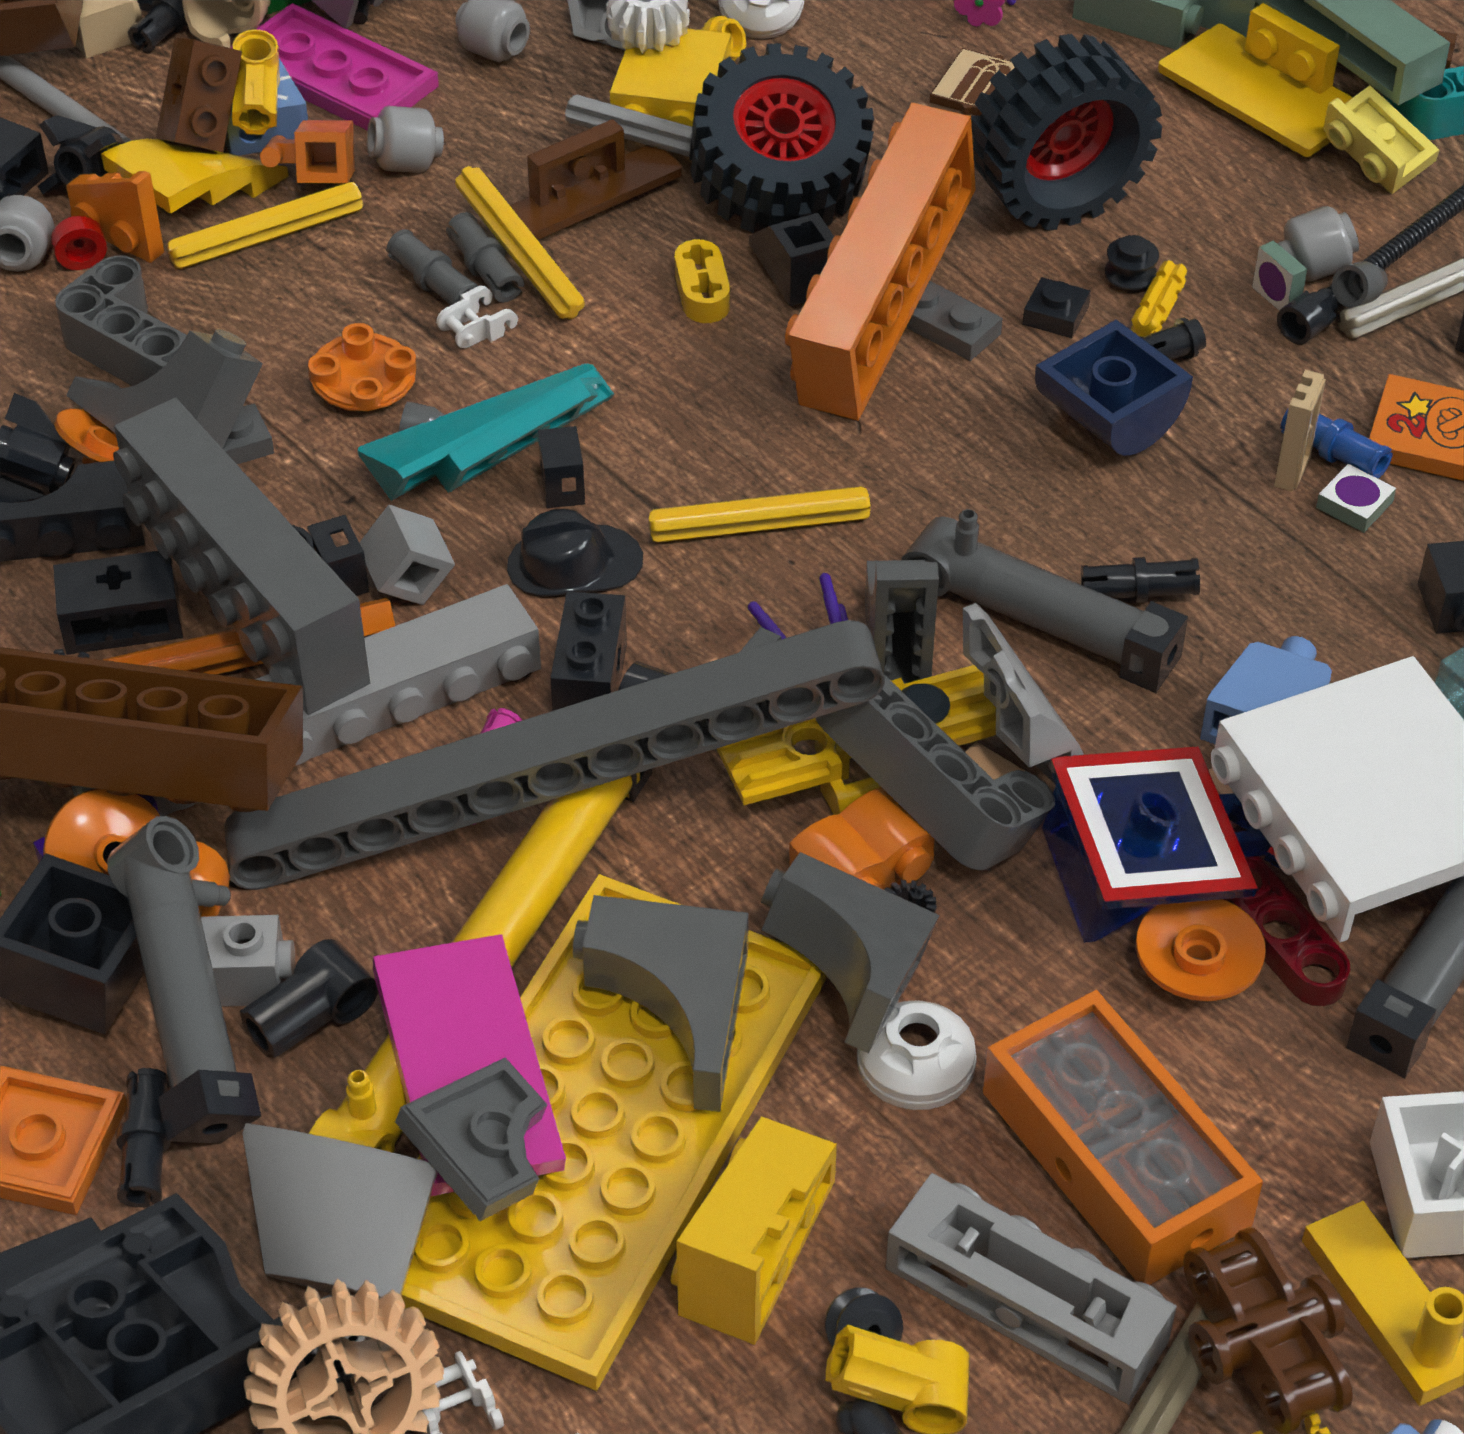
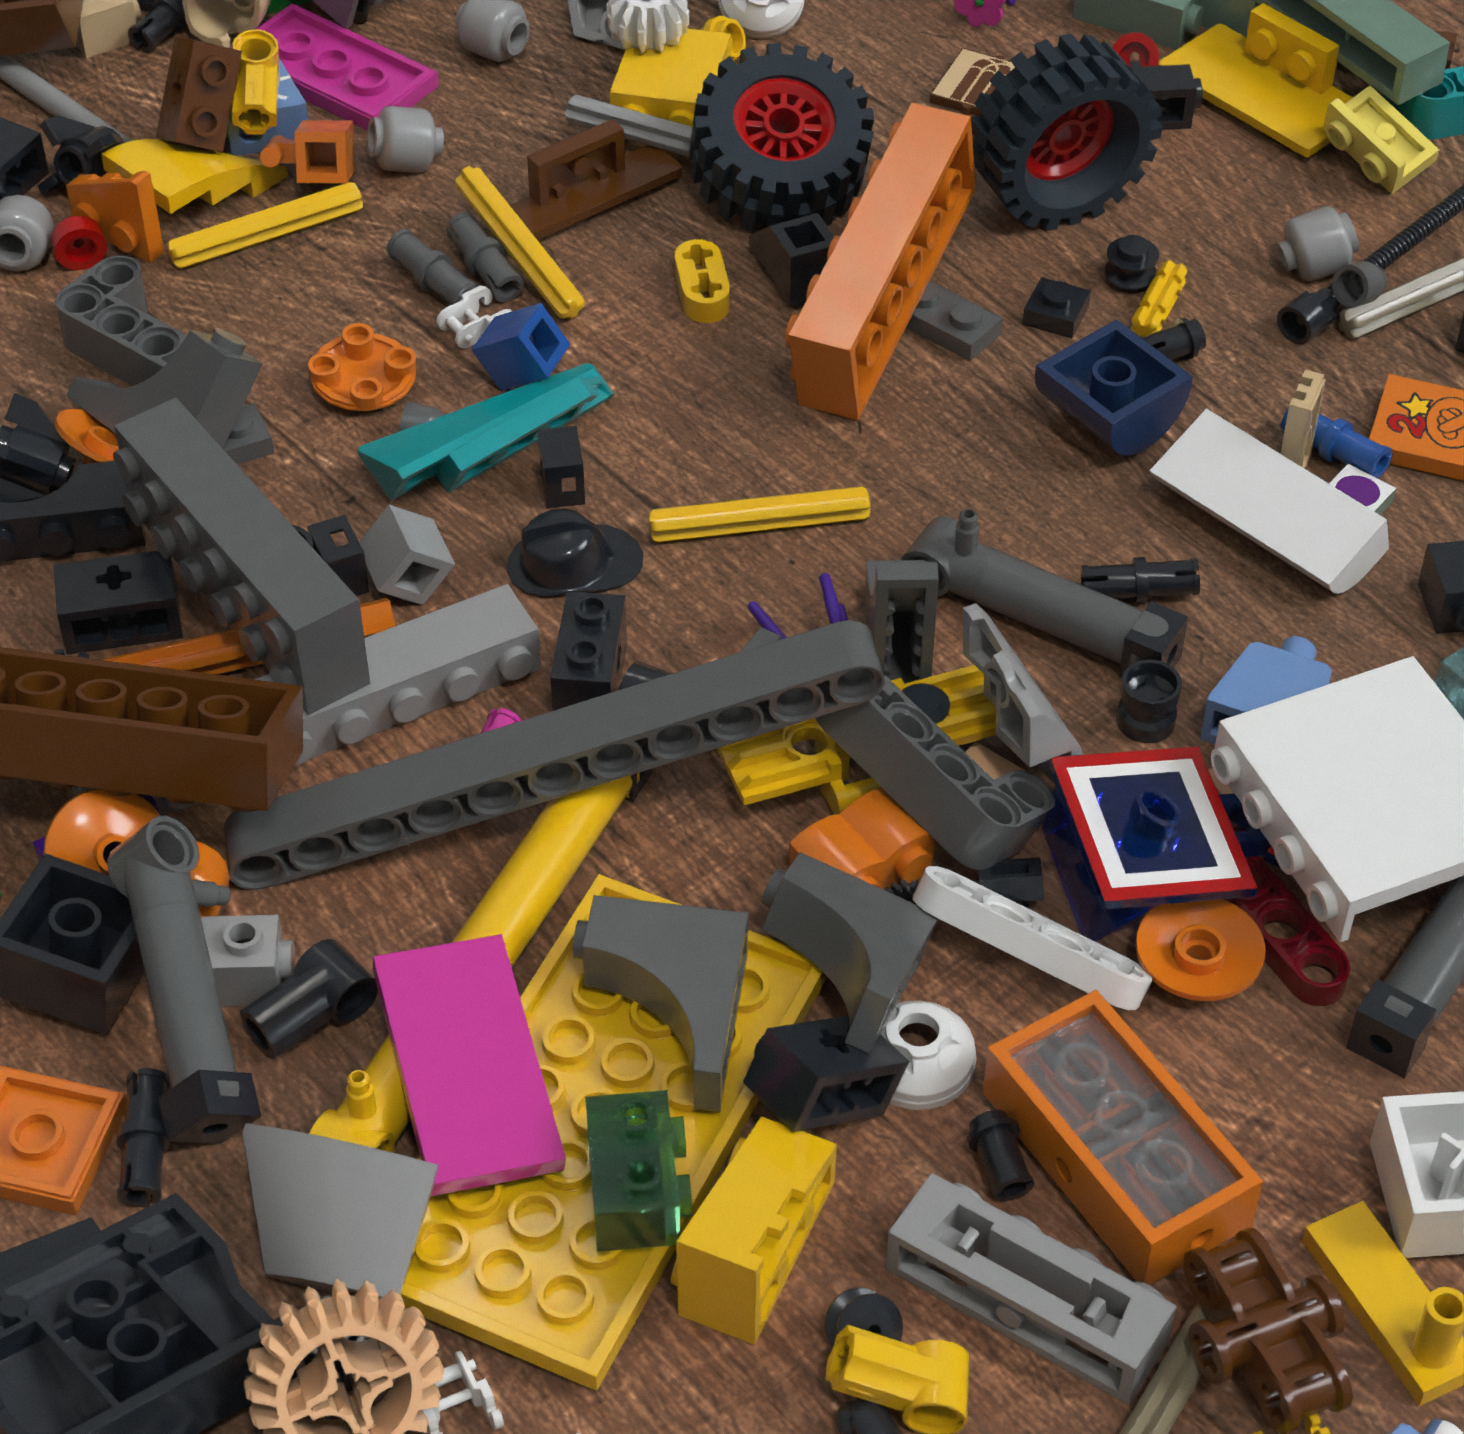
(476, 1135): dark grey tile -> none
(520, 347): none -> blue brick
(634, 1170): none -> clear green brick
(818, 1079): none -> black brick
(1002, 1159): none -> black pin
(1015, 879): none -> black plate
(1031, 937): none -> white beam
(1140, 44): none -> red tile
(1148, 701): none -> black wheel
(1174, 91): none -> black brick
(1274, 502): none -> white brick
(1278, 275): tile -> none

